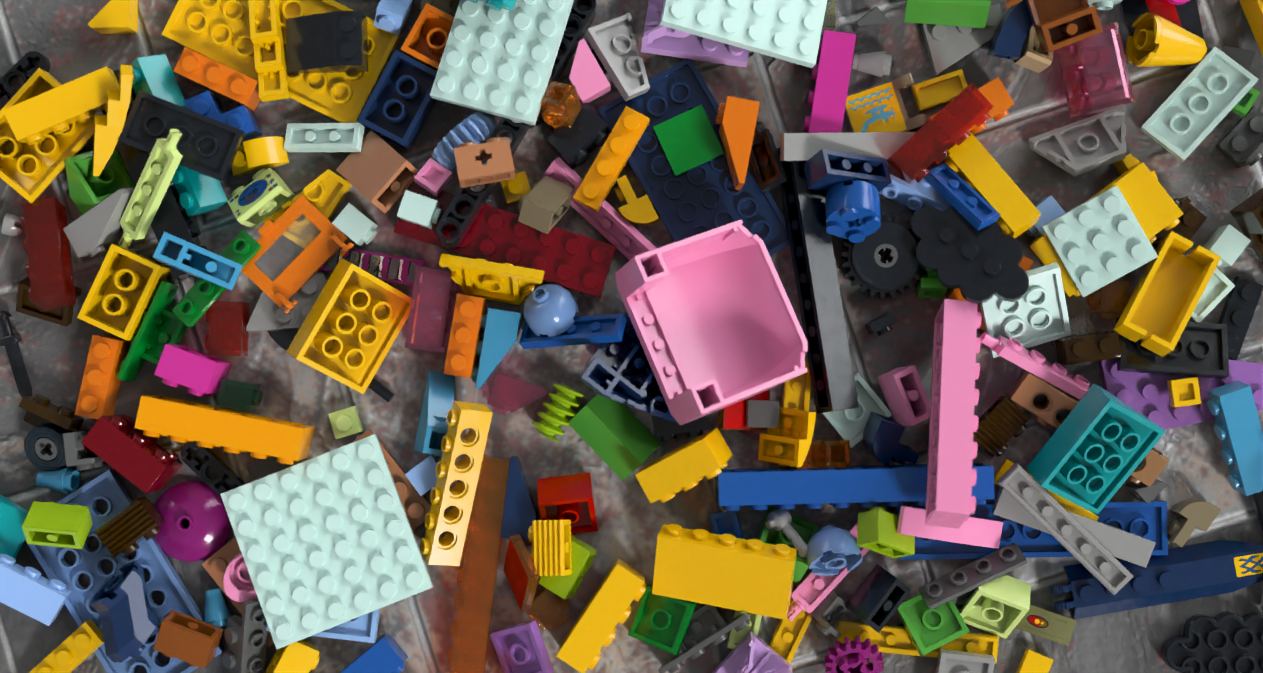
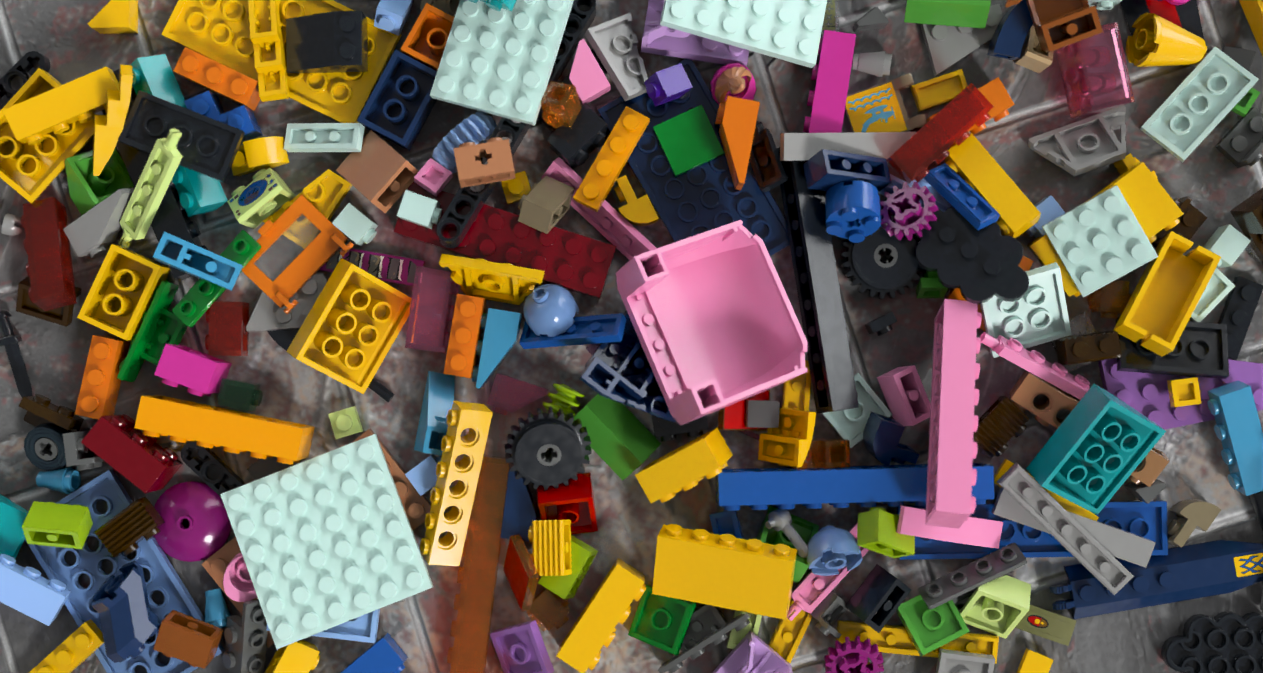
(528, 447): none -> black gear
(668, 84): none -> brick
(732, 81): none -> piece
(907, 210): none -> magenta gear

